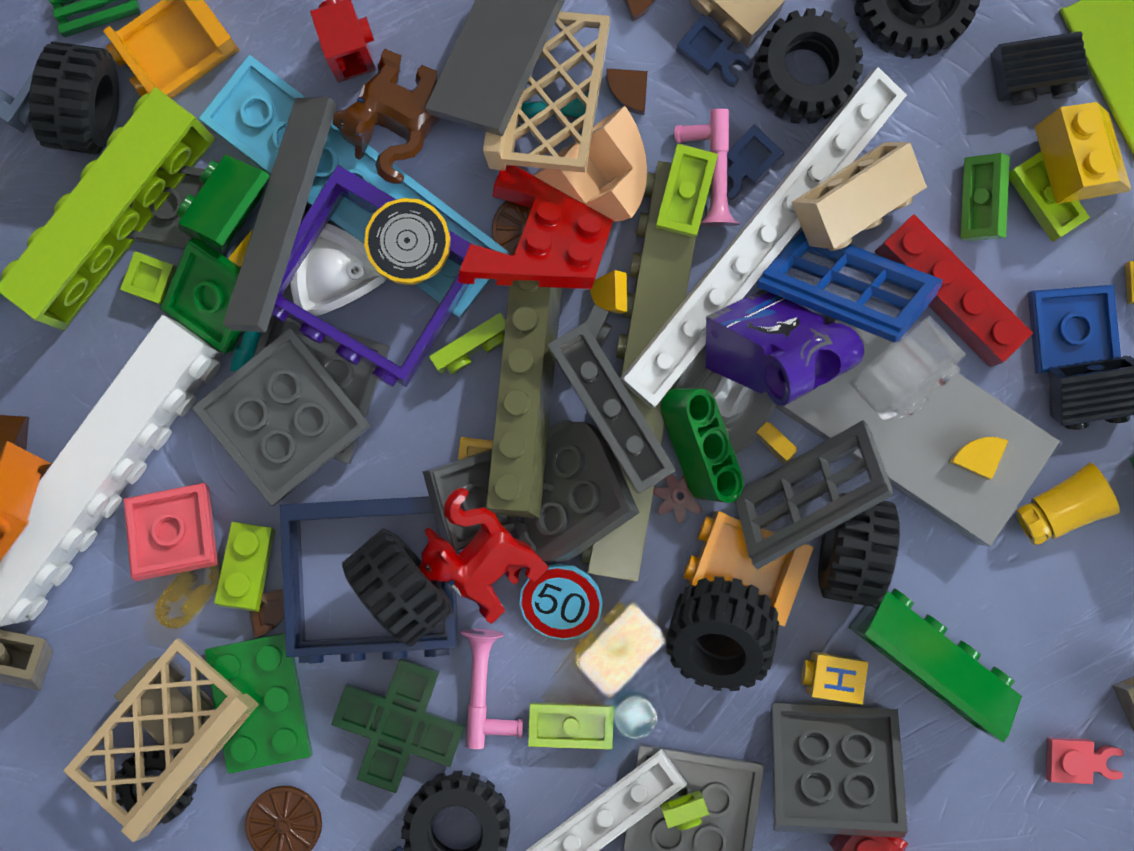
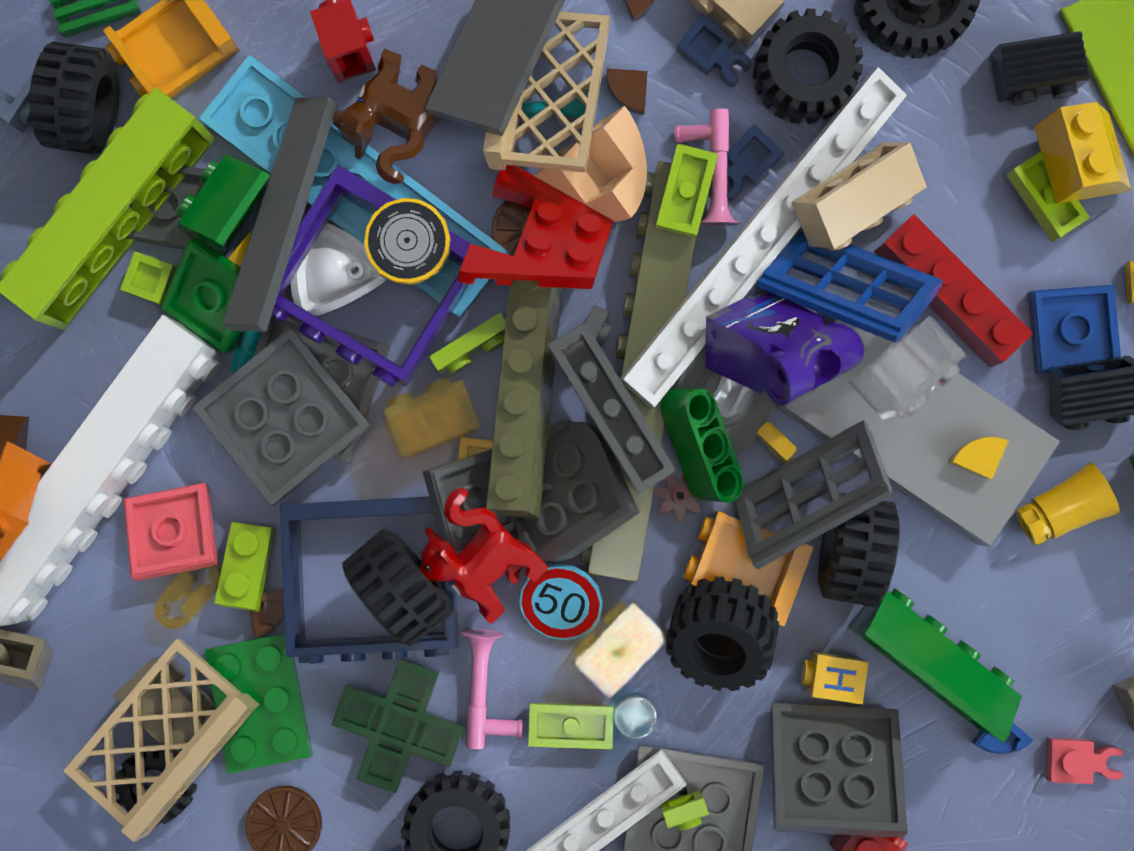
(430, 418): none -> clear yellow brick
(611, 292): yellow tile -> none
(985, 197): bright green plate -> none
(1015, 742): none -> blue tile

